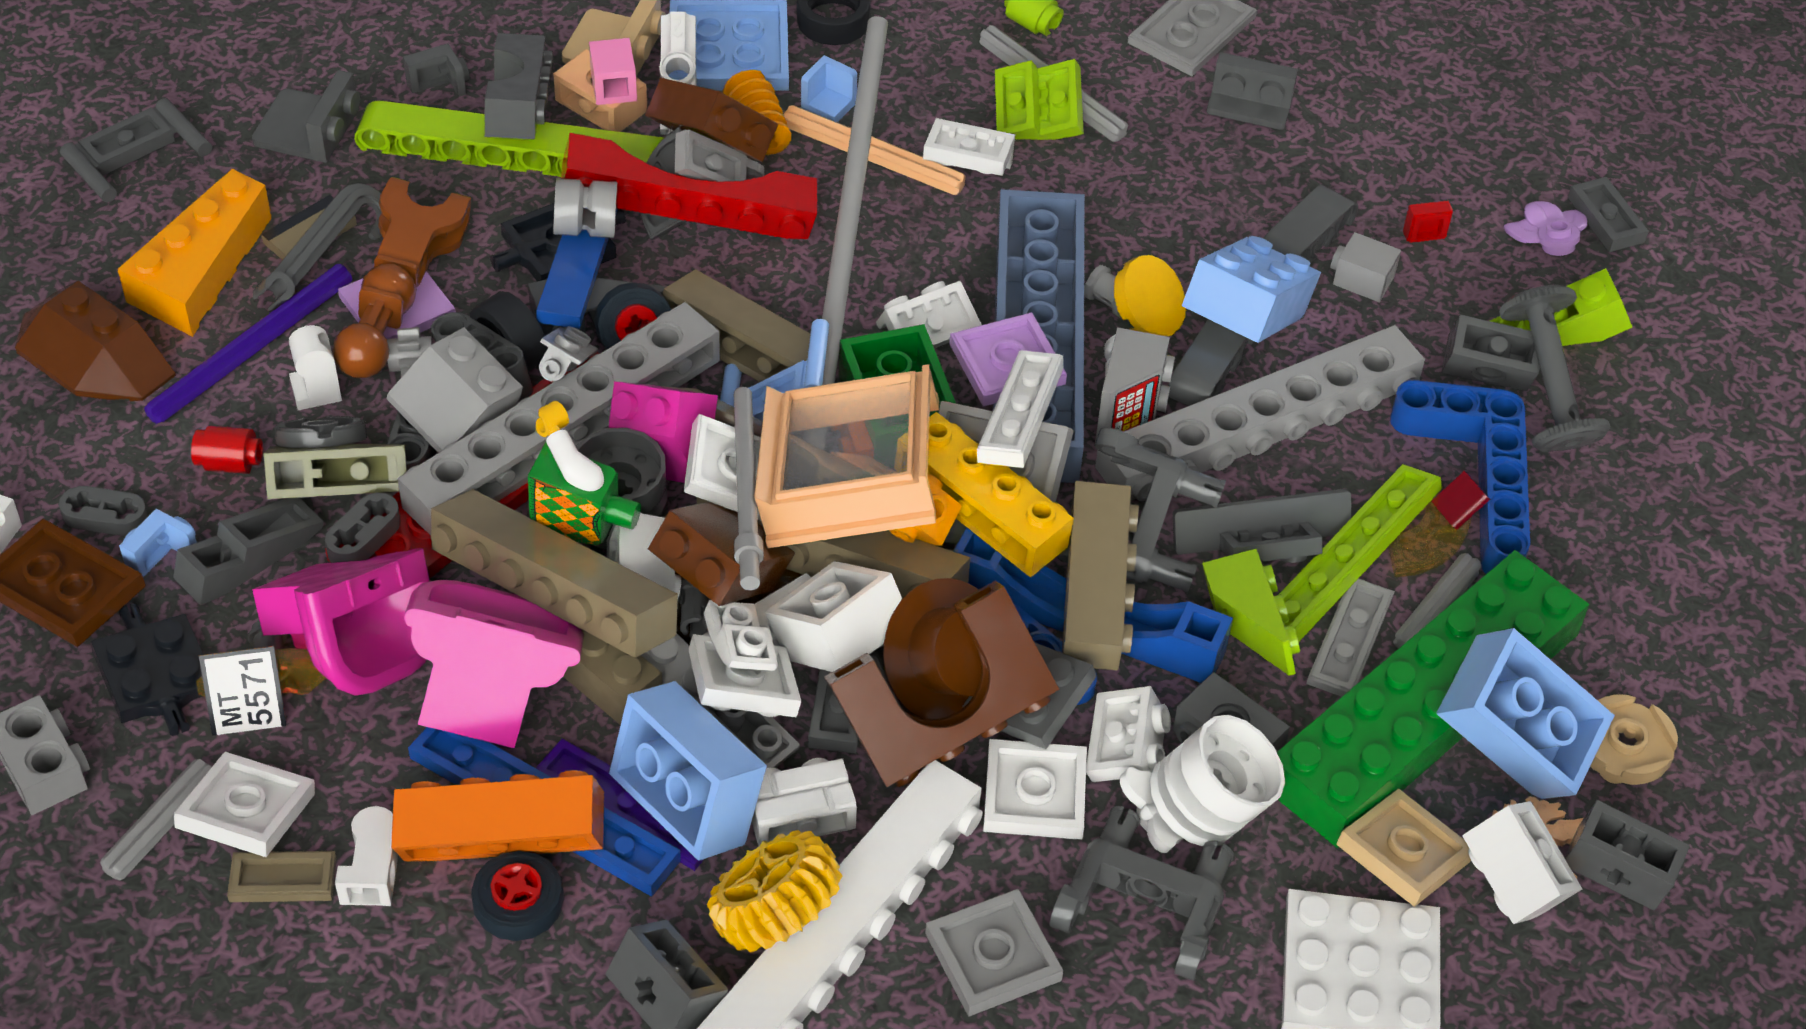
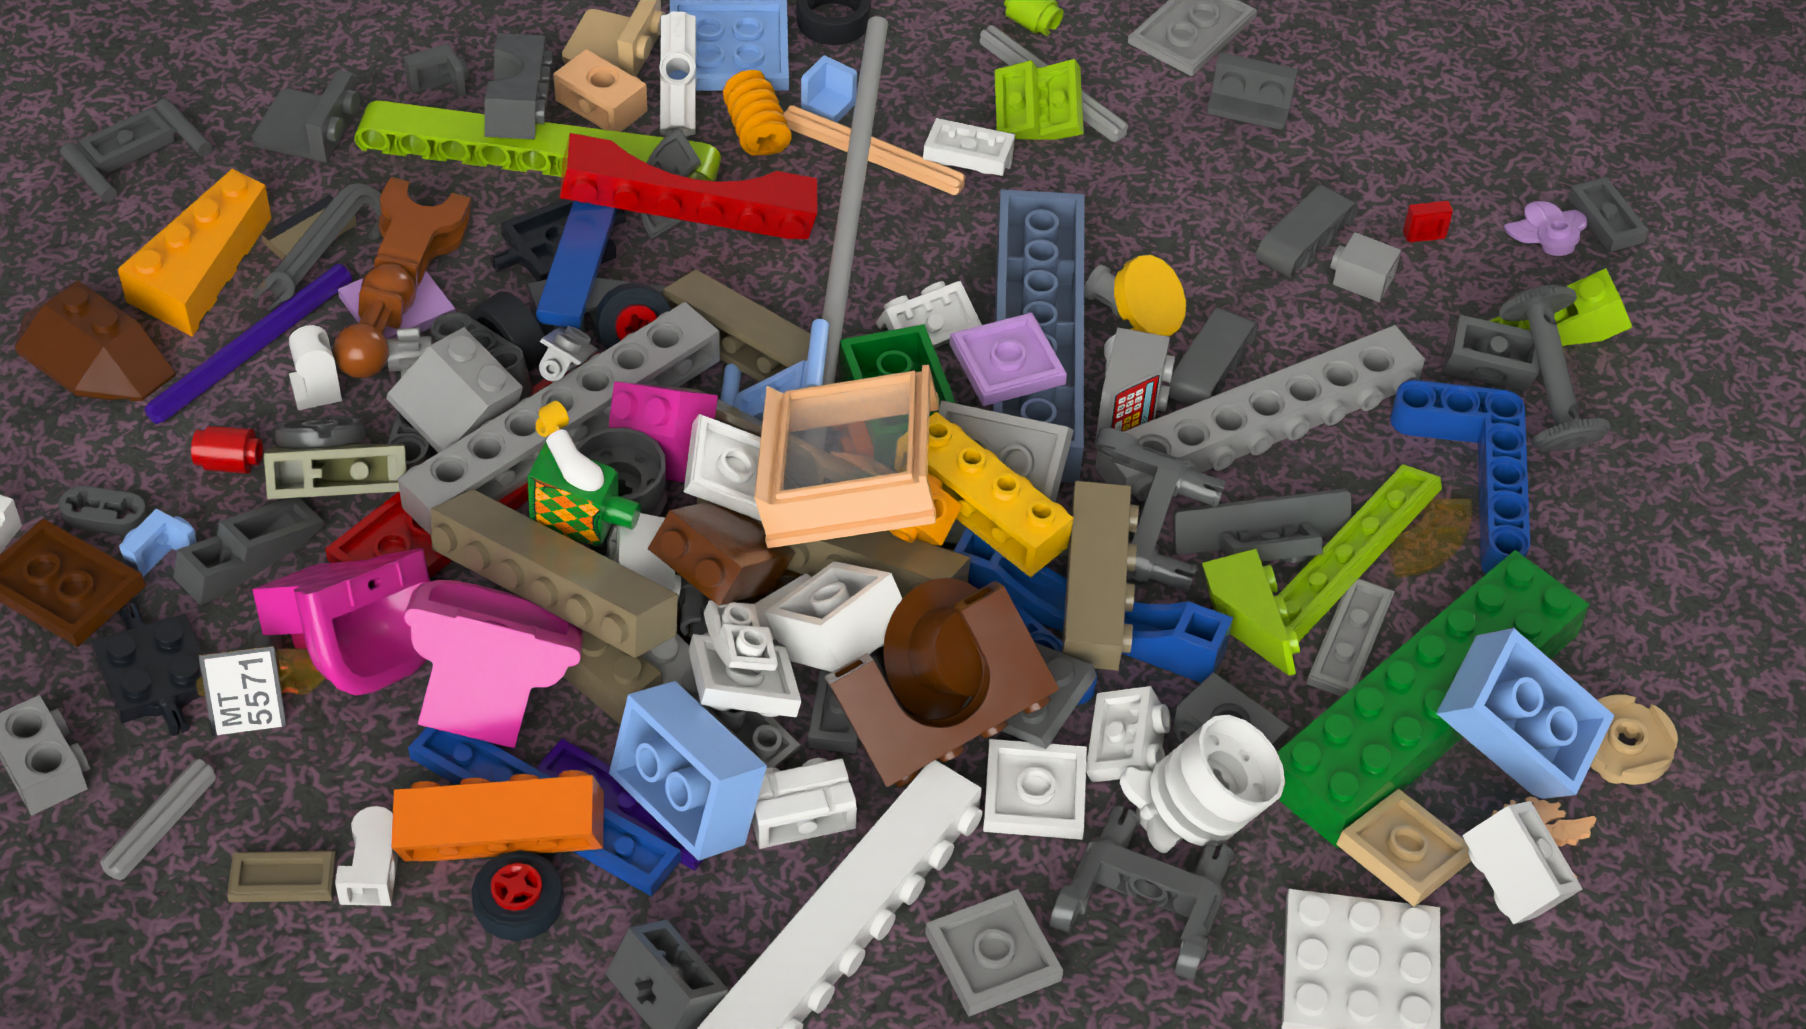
(244, 804): white plate -> none
(359, 528): dark grey beam -> none
(571, 206): light grey wheel -> none
(613, 71): bright pink brick -> none
(710, 160): light grey hinge -> none
(712, 116): reddish brown brick -> none
(748, 544): light grey bar -> none
(774, 891): yellow gear -> none
(1020, 409): white tile -> none
(1251, 288): light blue brick -> none
(1443, 594): light grey axle -> none
(1460, 500): dark red piece -> none
(1626, 855): dark grey brick -> none

